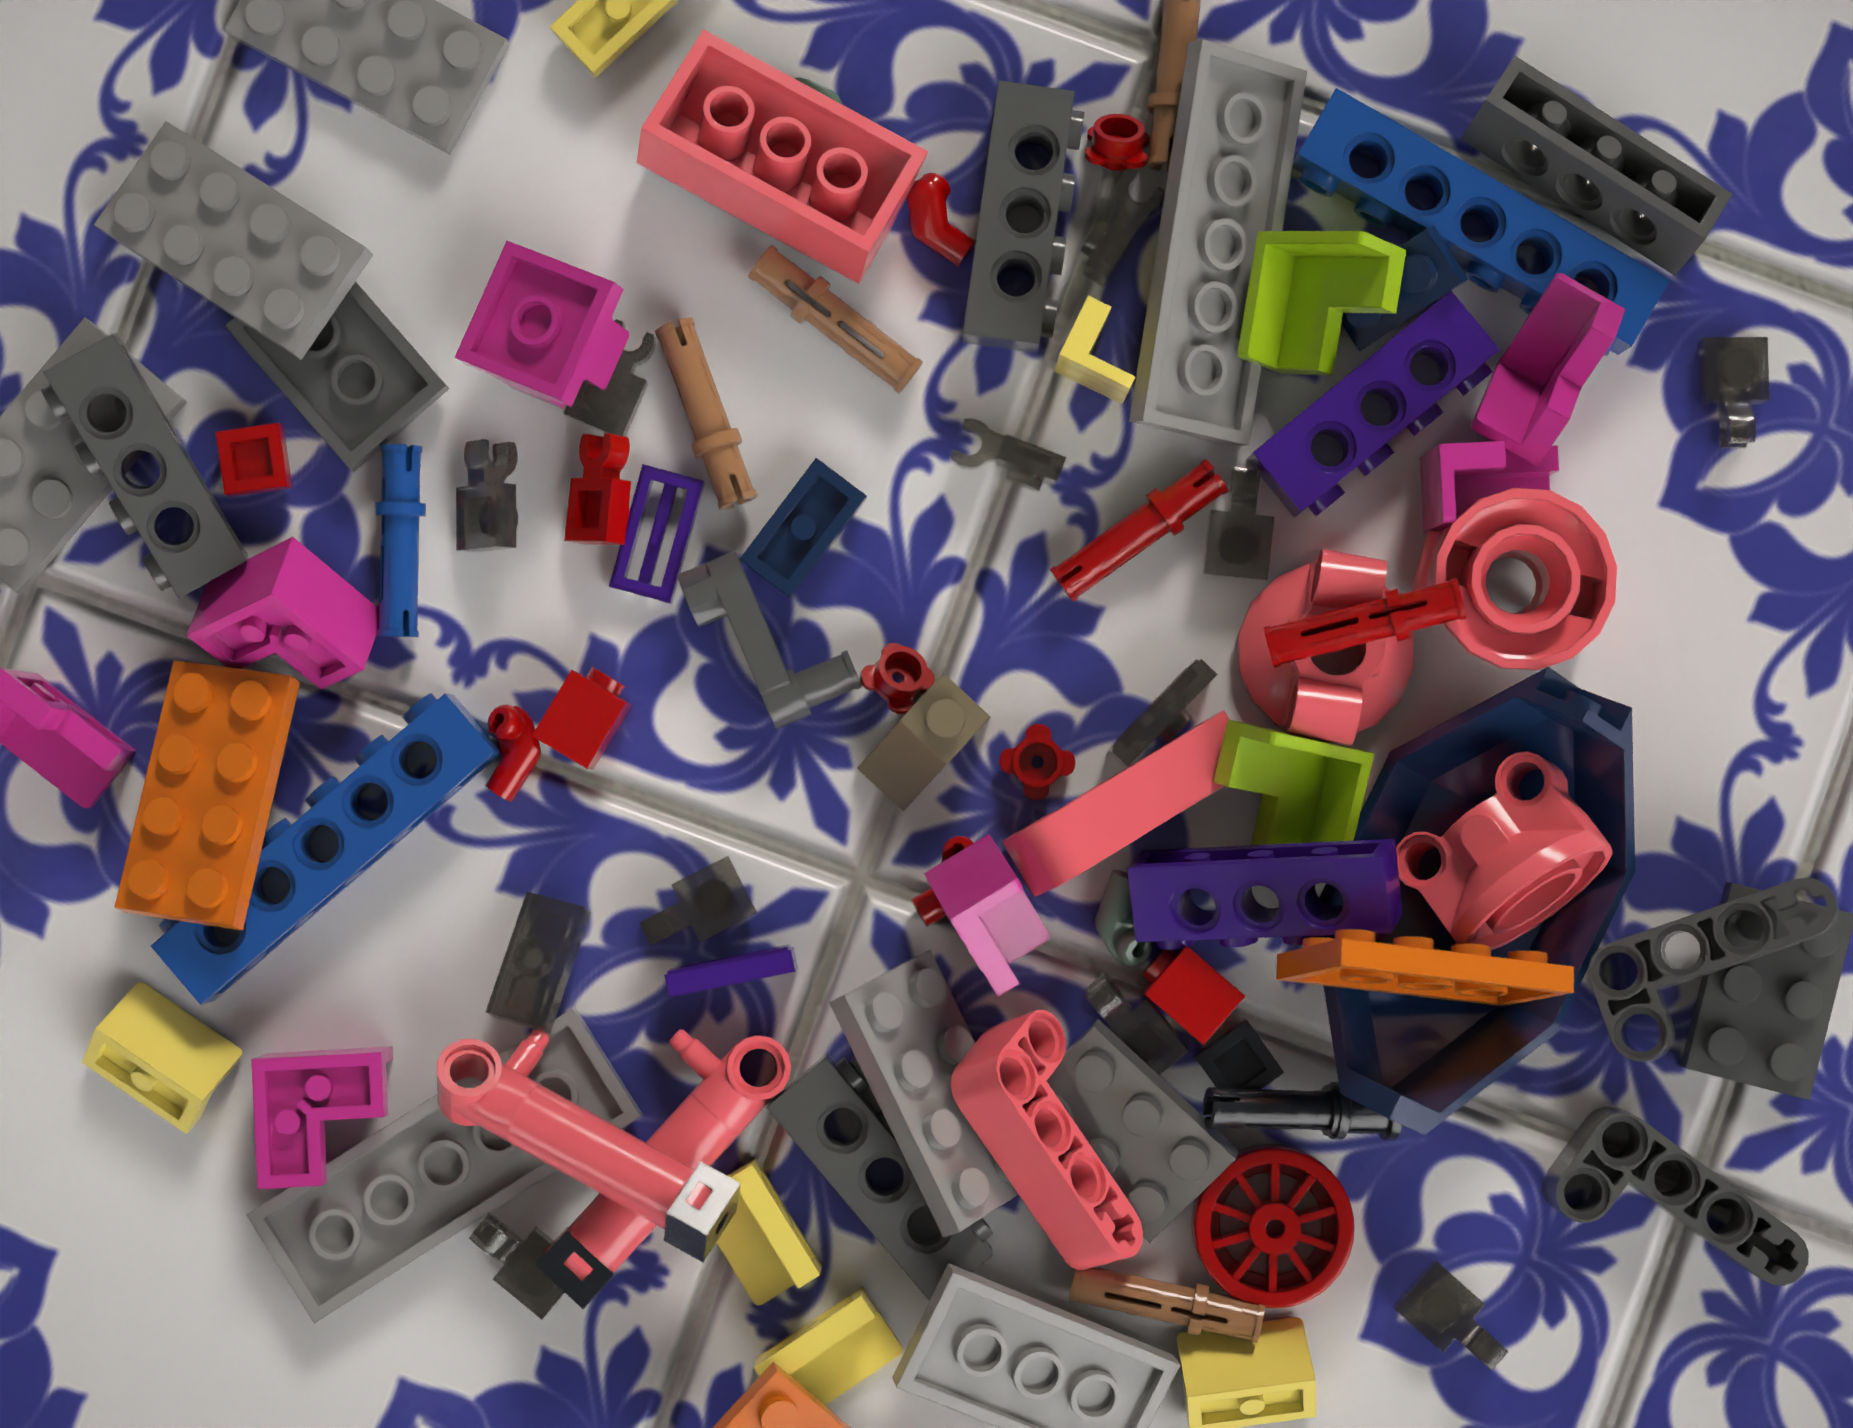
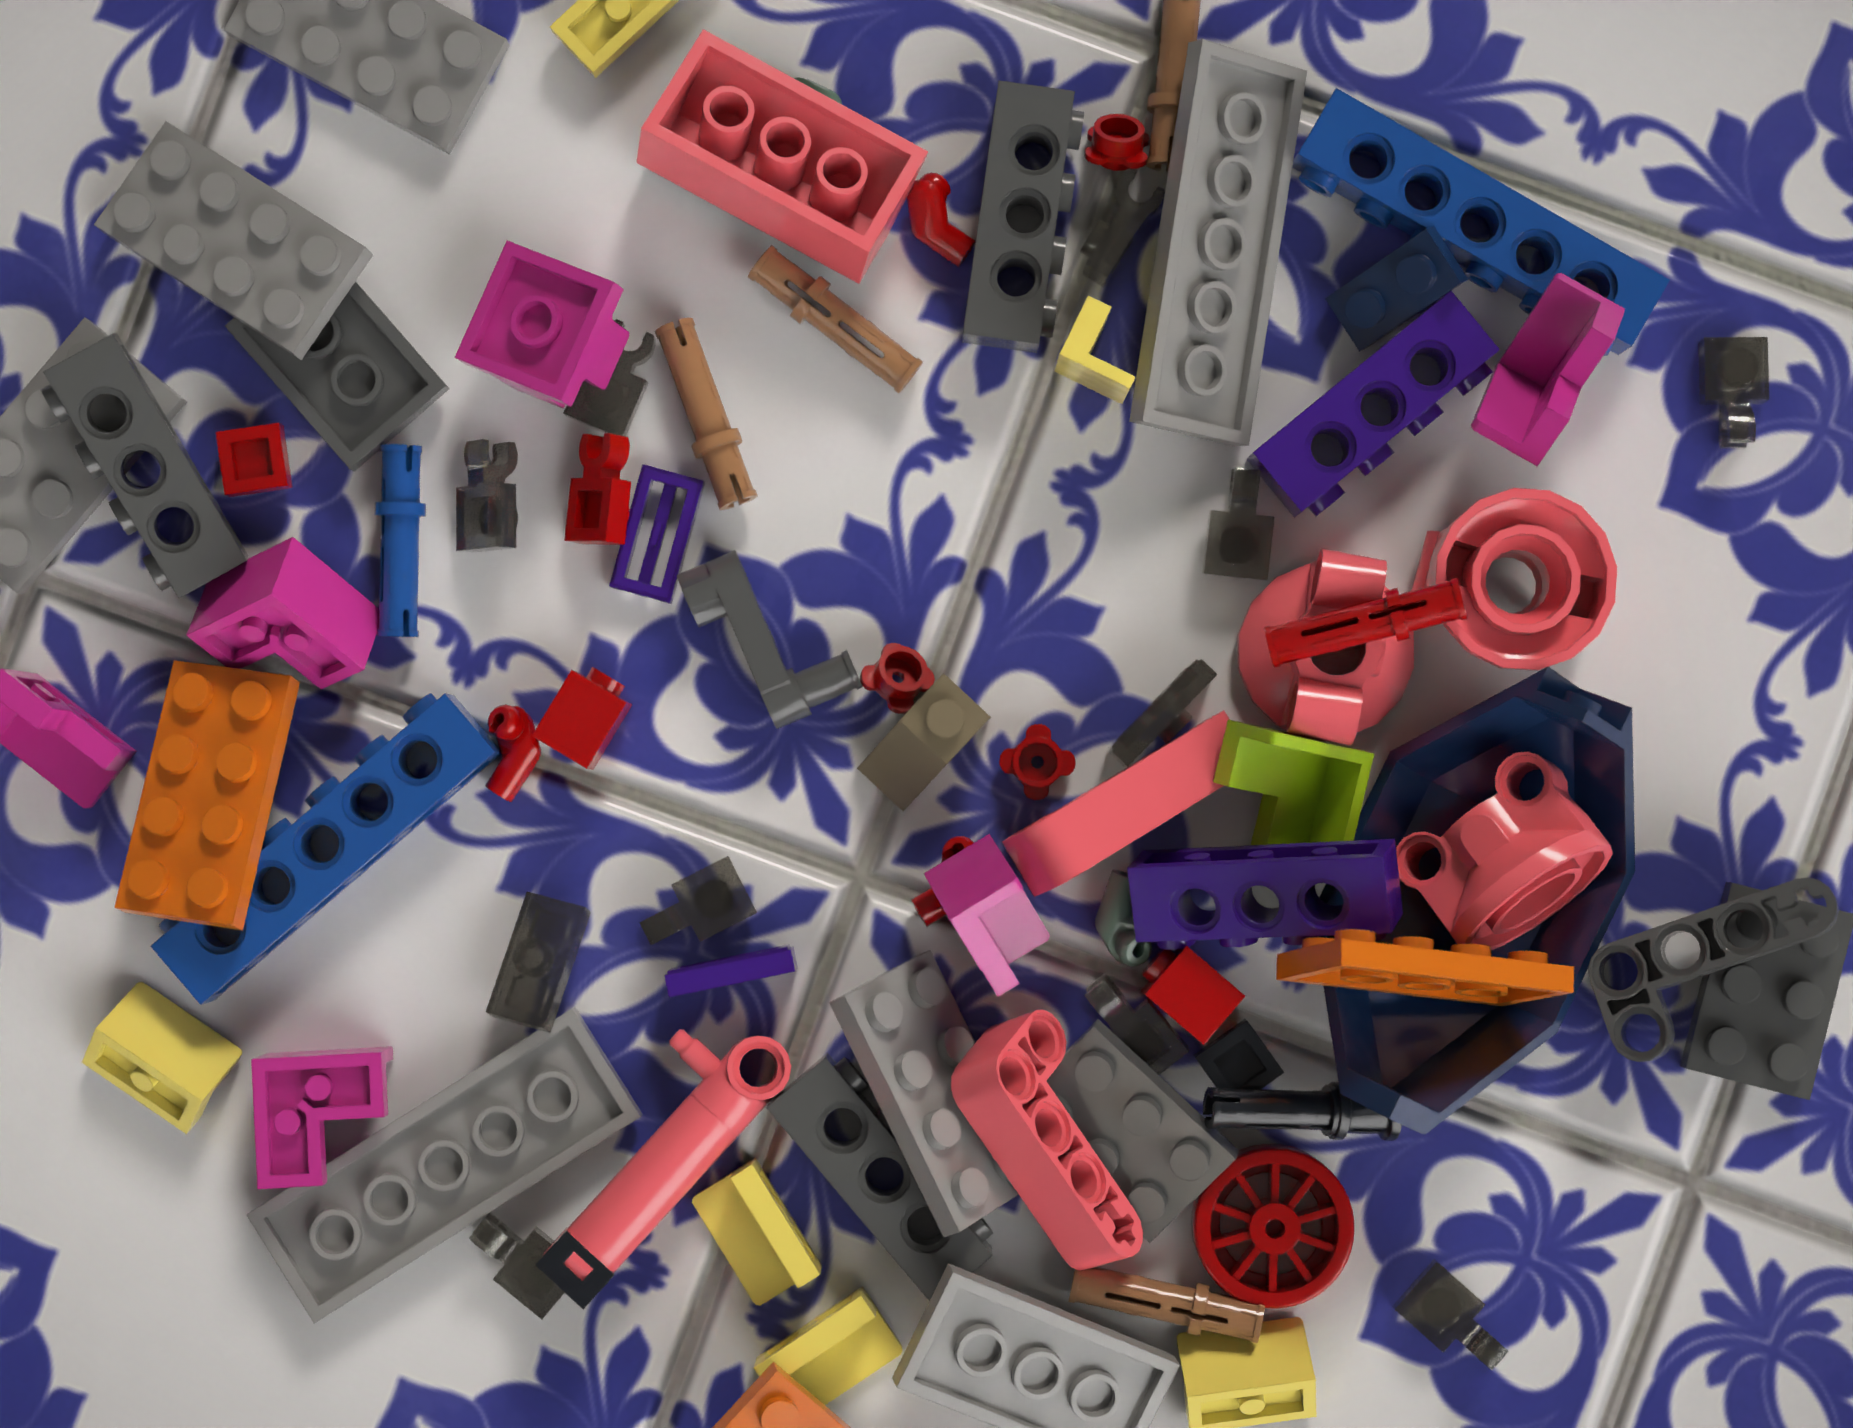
(681, 1200): coral piece -> none
(803, 528): dark blue plate -> none
(1025, 463): clear smoke plate -> none
(1140, 529): red pin -> none
(1303, 288): lime panel -> none
(1466, 472): dark pink panel -> none
(1596, 166): dark grey brick -> none
(1685, 1202): dark grey beam -> none

